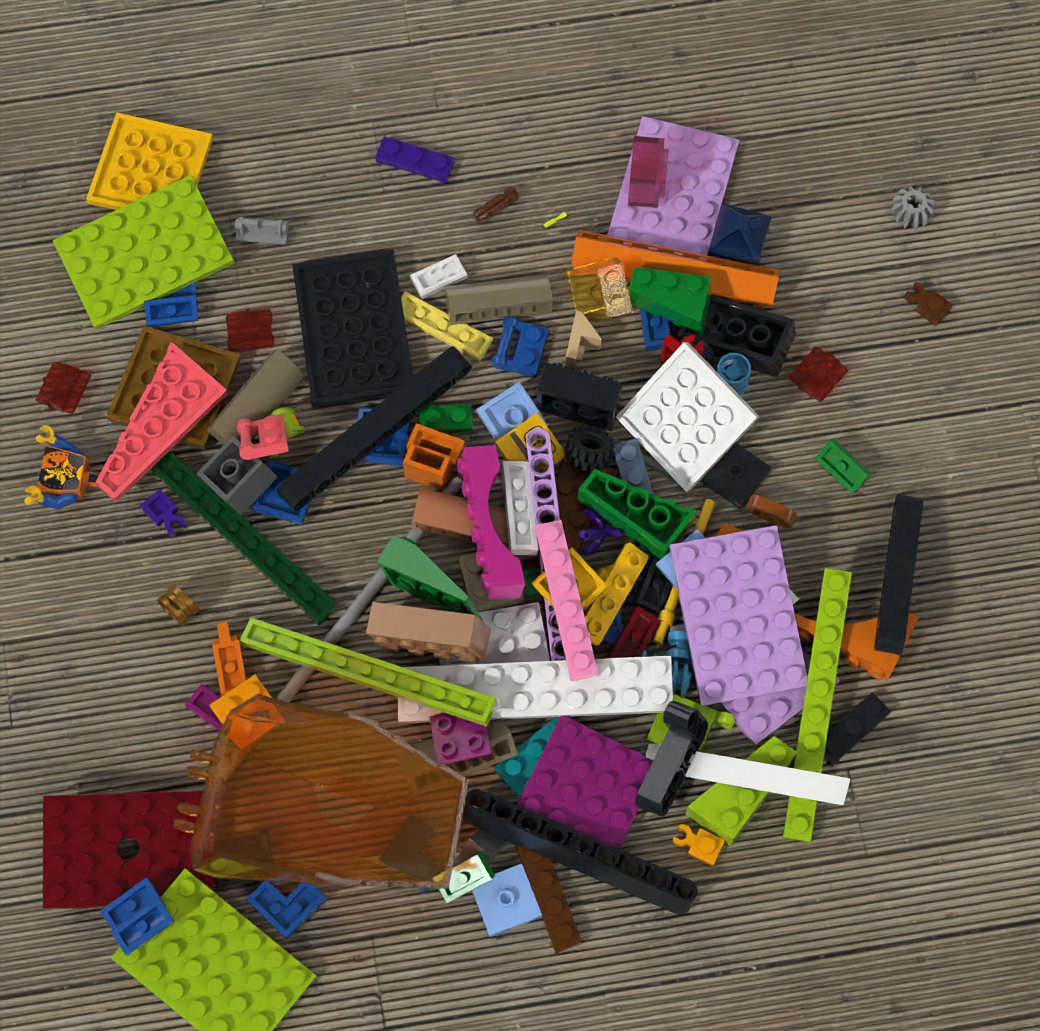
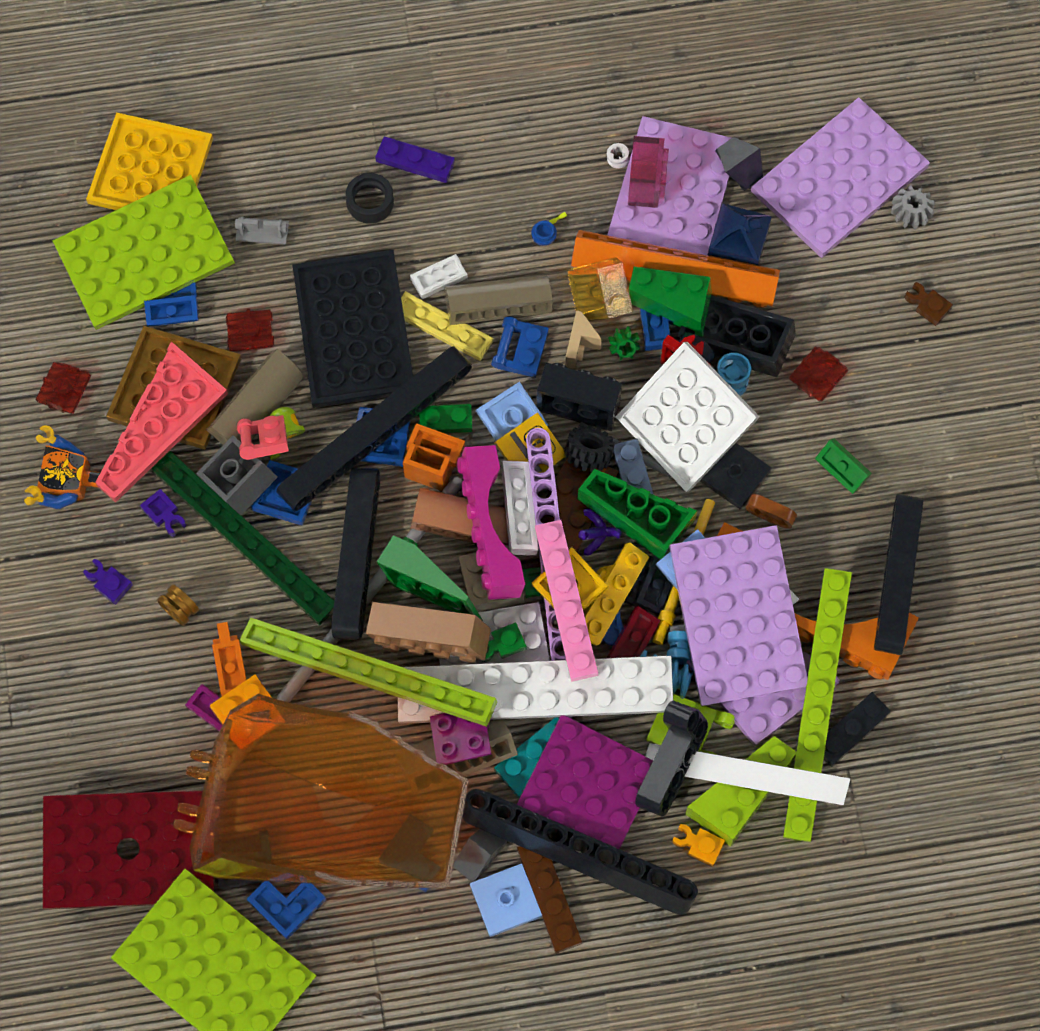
(110, 583): none -> dark purple plate
(137, 916): blue slope -> none
(356, 553): none -> black beam
(364, 181): none -> black tyre
(467, 876): plate -> none
(495, 205): reddish brown axle -> none
(506, 642): none -> green plate
(544, 233): none -> blue plate
(621, 162): none -> white bush
(624, 343): none -> green gear
(741, 162): none -> black slope
(840, 177): none -> lavender plate

